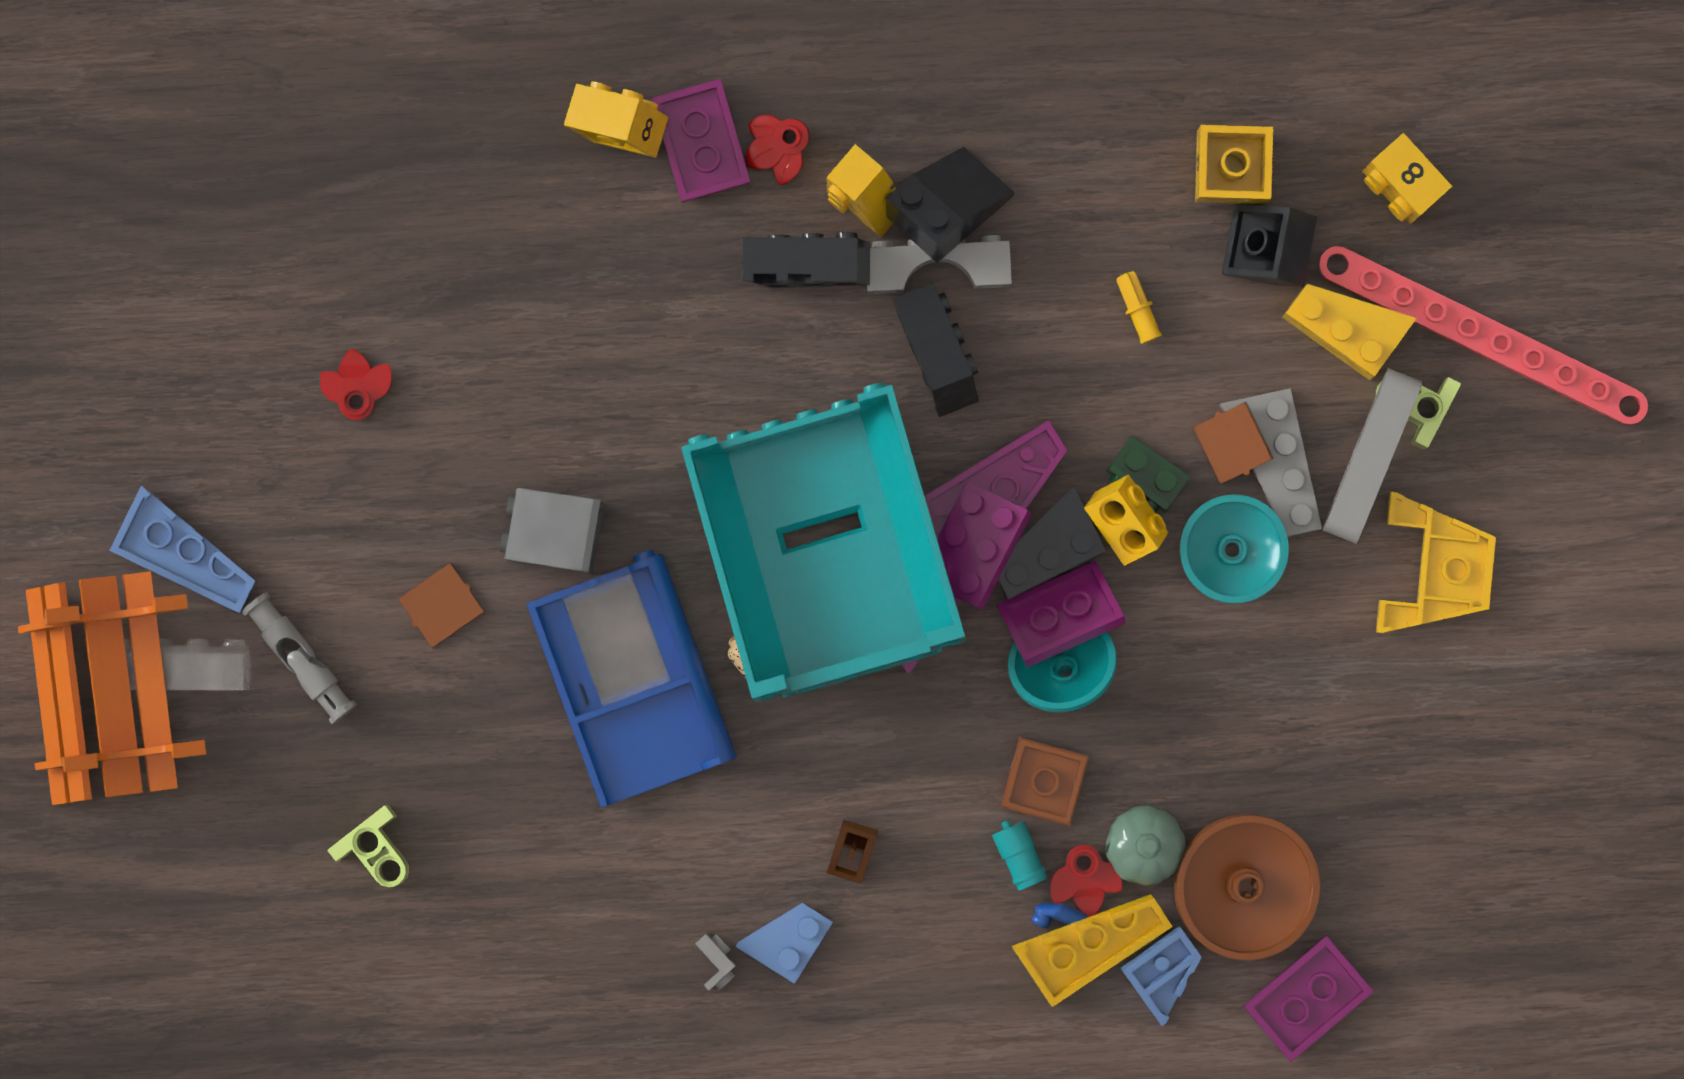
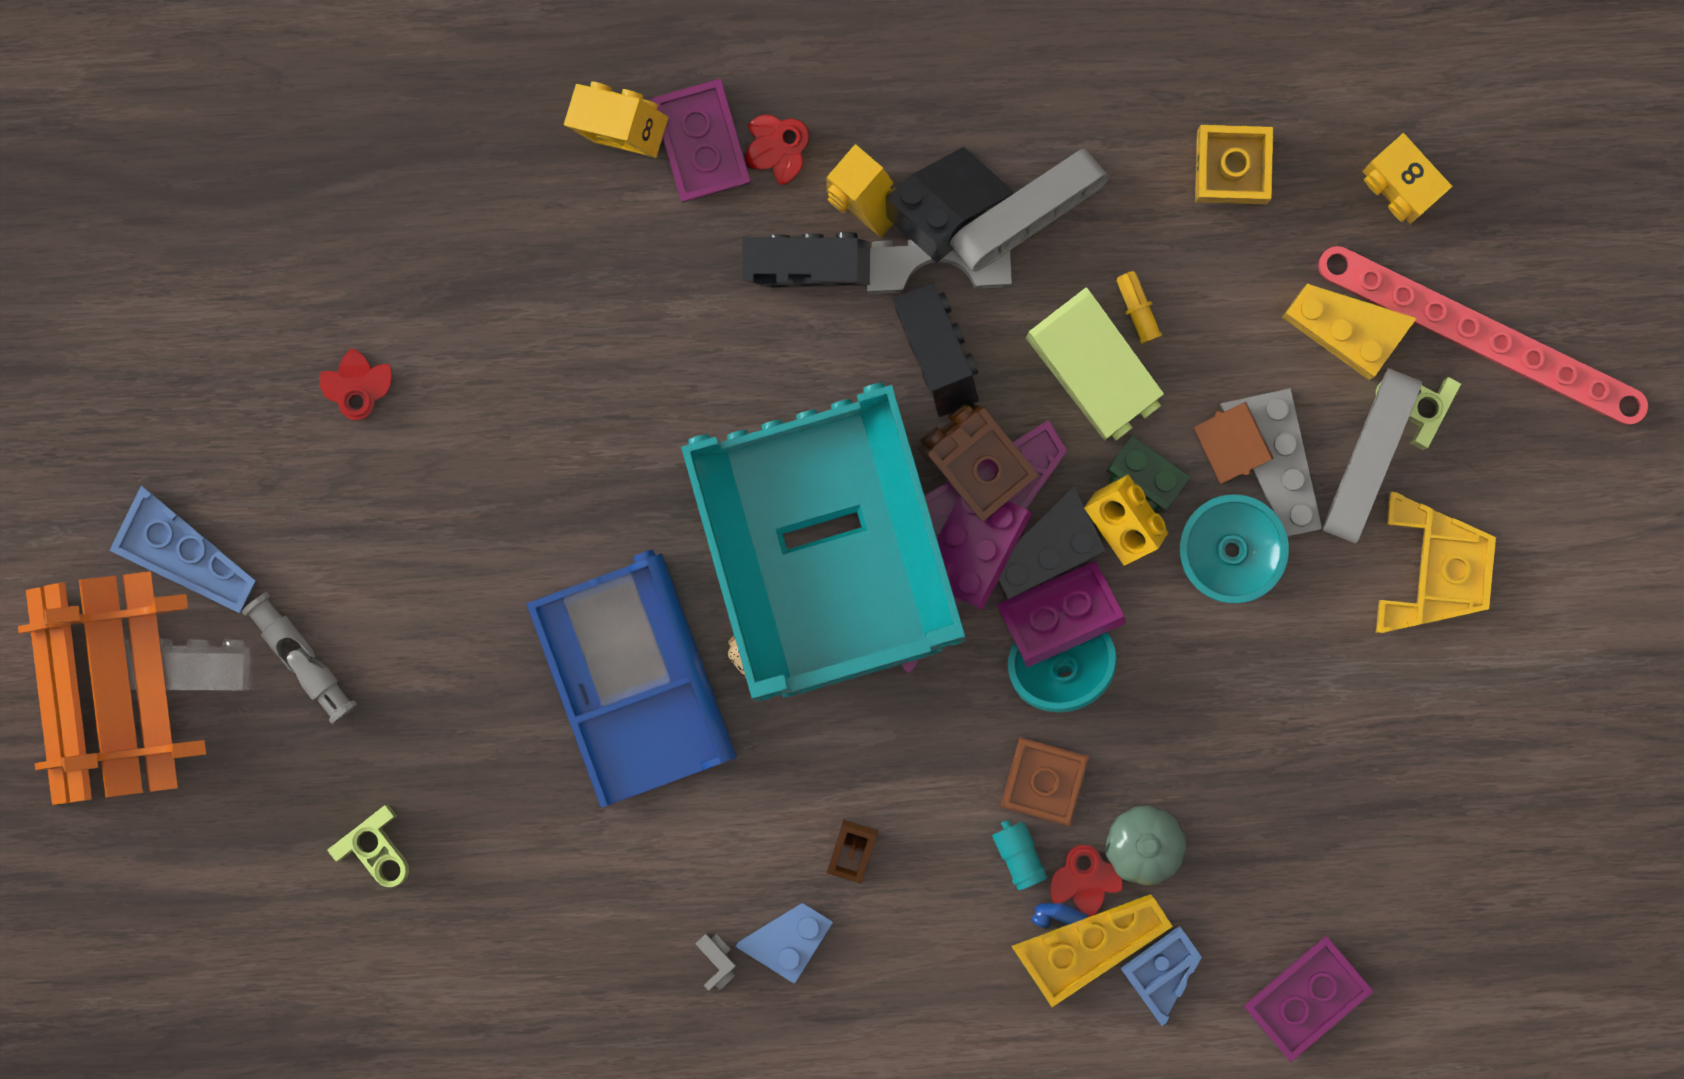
(441, 605): dark orange piece -> none
(552, 530): slope -> none
(966, 443): none -> reddish brown bracket
(1029, 210): none -> light grey beam
(1095, 365): none -> yellowish green slope
(1247, 887): dark orange dish -> none
(1269, 244): black slope -> none

